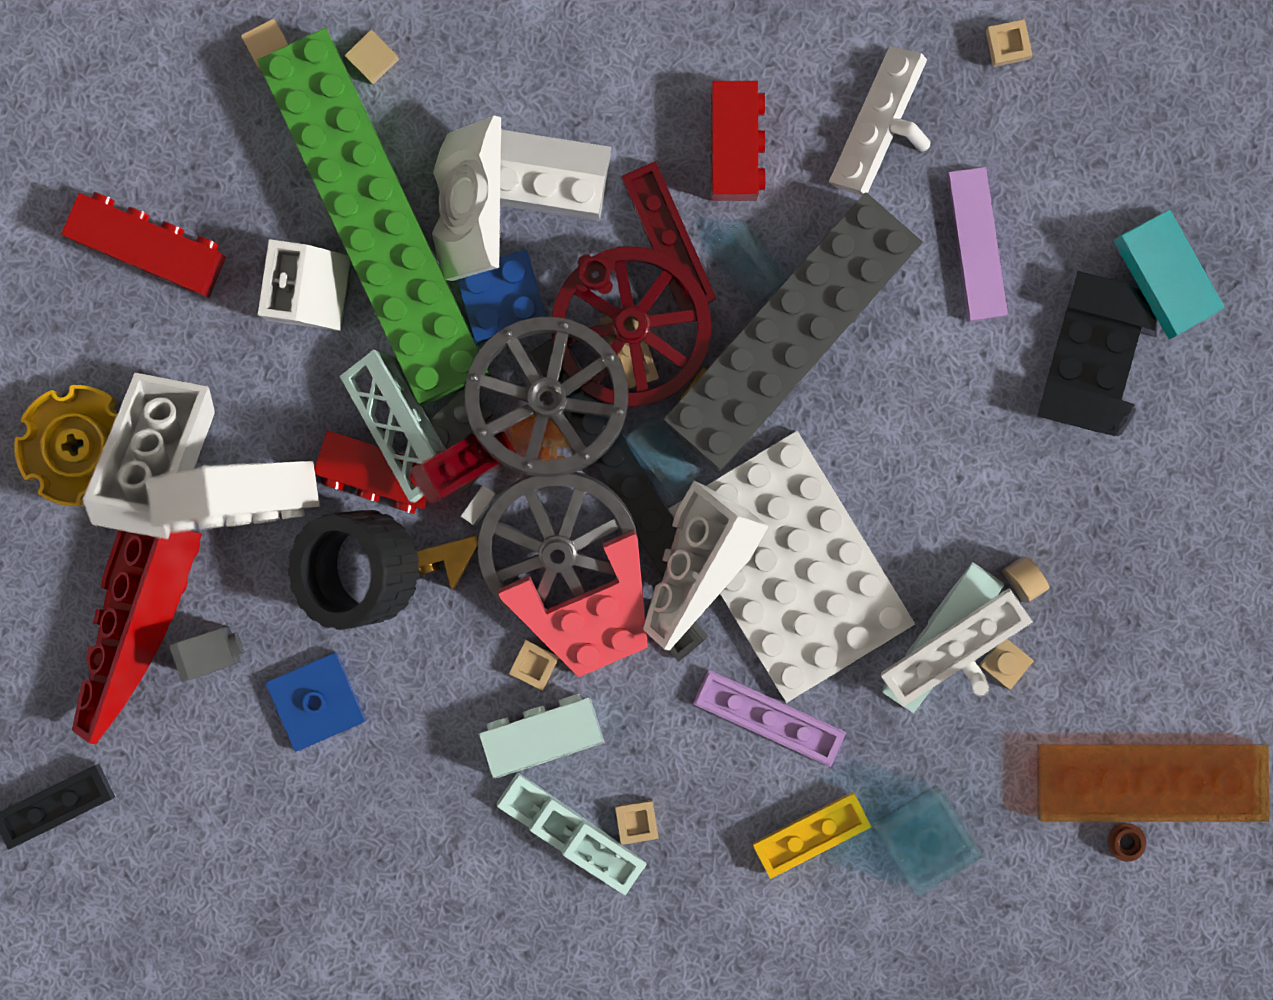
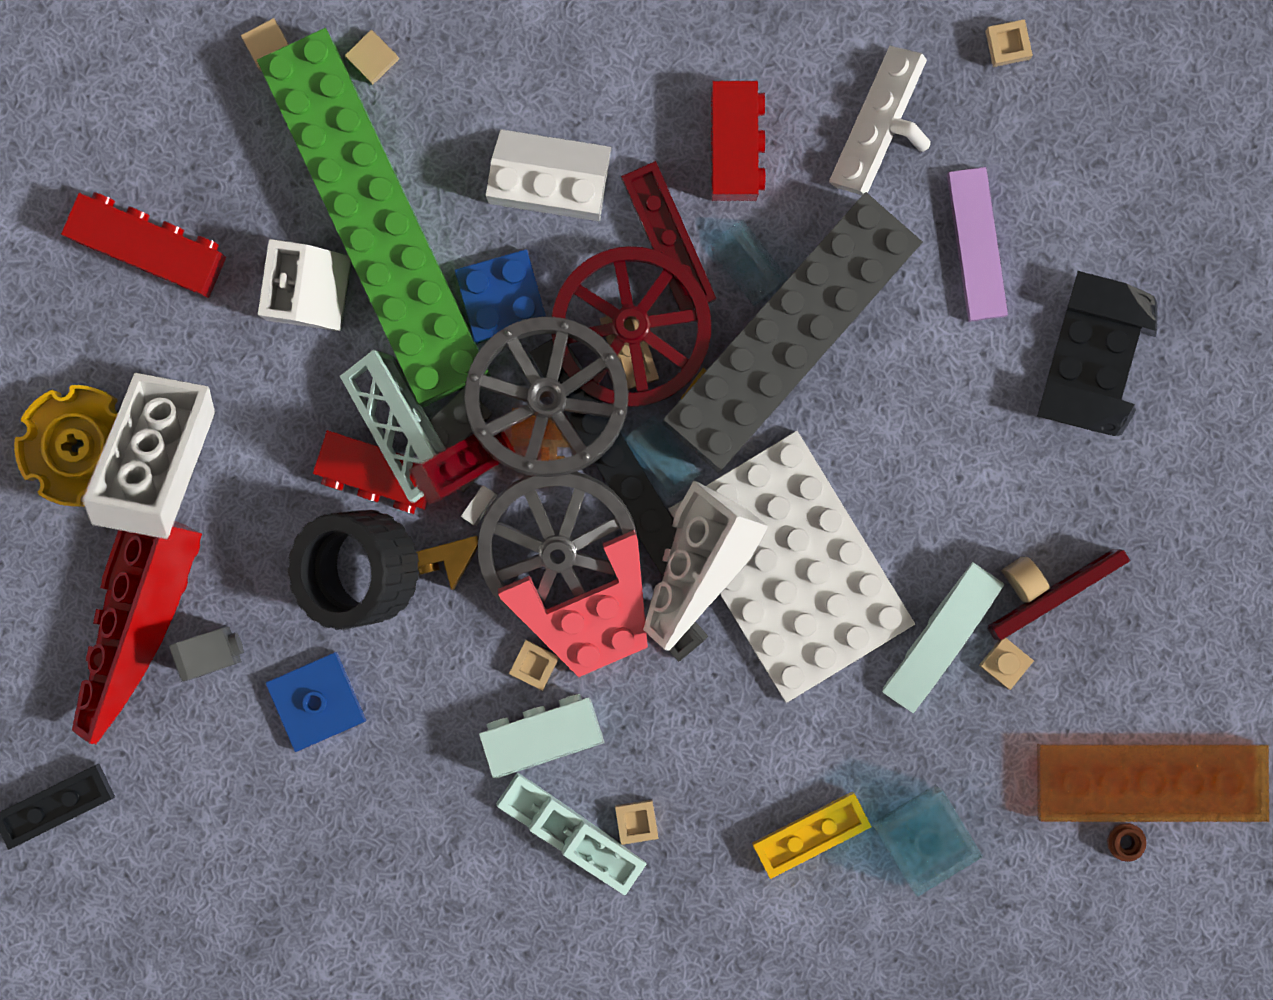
(232, 495): white brick -> none
(469, 199): white slope -> none
(602, 266): dark red plate -> none
(769, 718): lavender tile -> none
(957, 649): white plate -> none
(1058, 593): none -> dark red tile
(1169, 274): teal tile -> none

